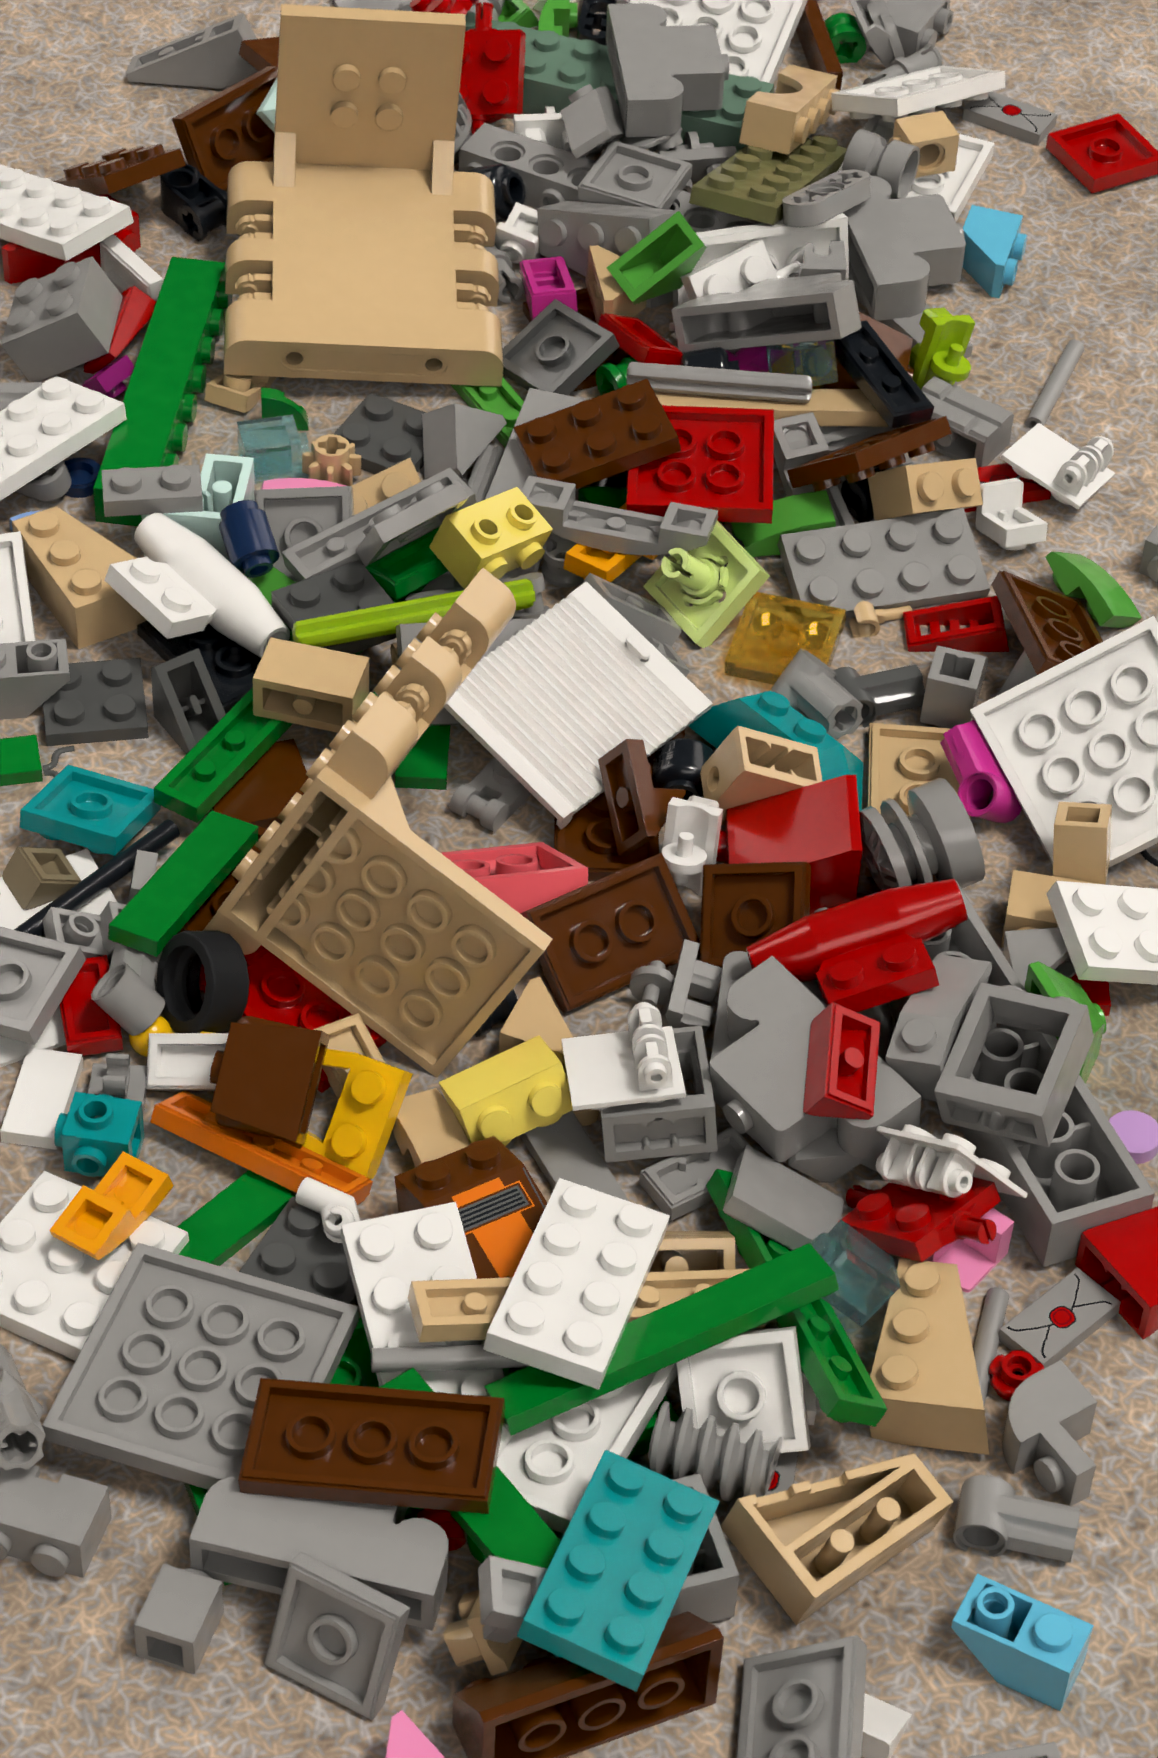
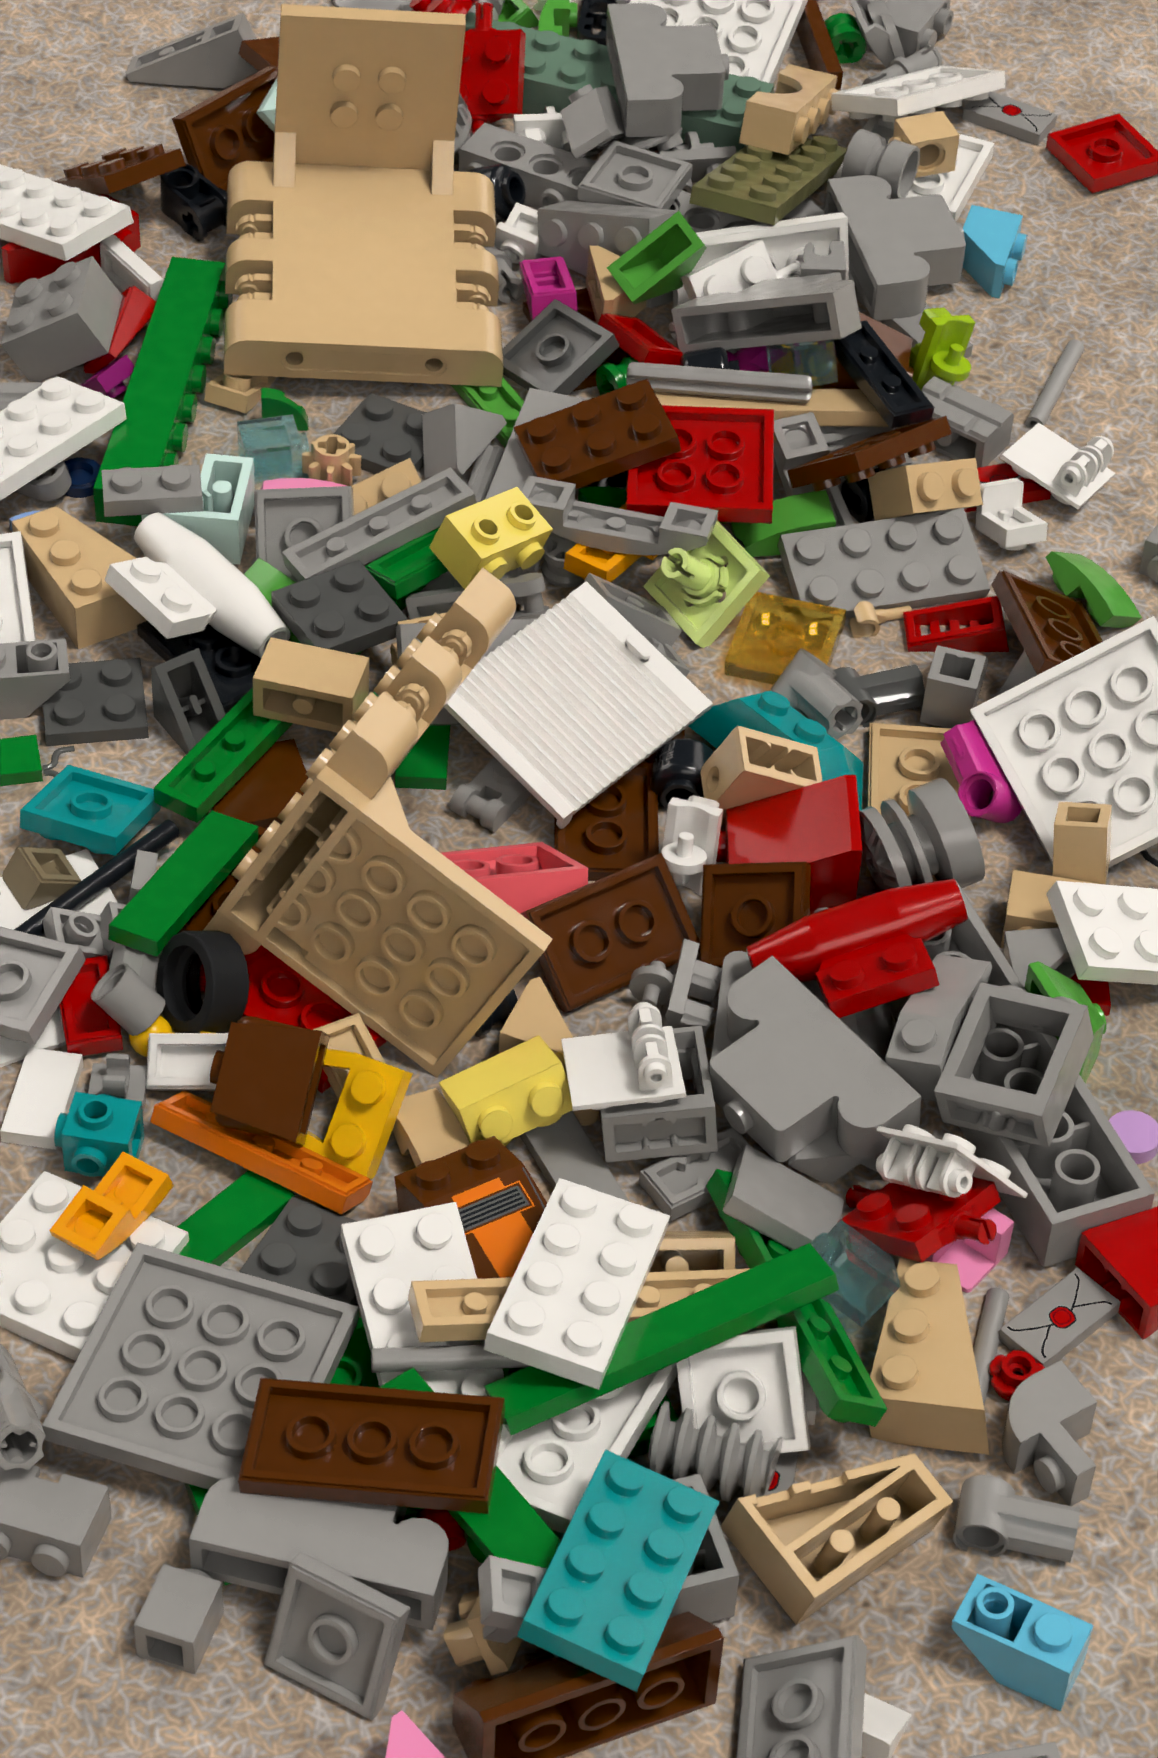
(248, 538): dark blue brick -> none
(332, 1204): white arm -> none
(383, 619): lime axle -> none
(399, 527): light grey plate -> none
(632, 801): reddish brown slope -> none
(826, 198): light grey beam -> none
(841, 1064): red slope -> none

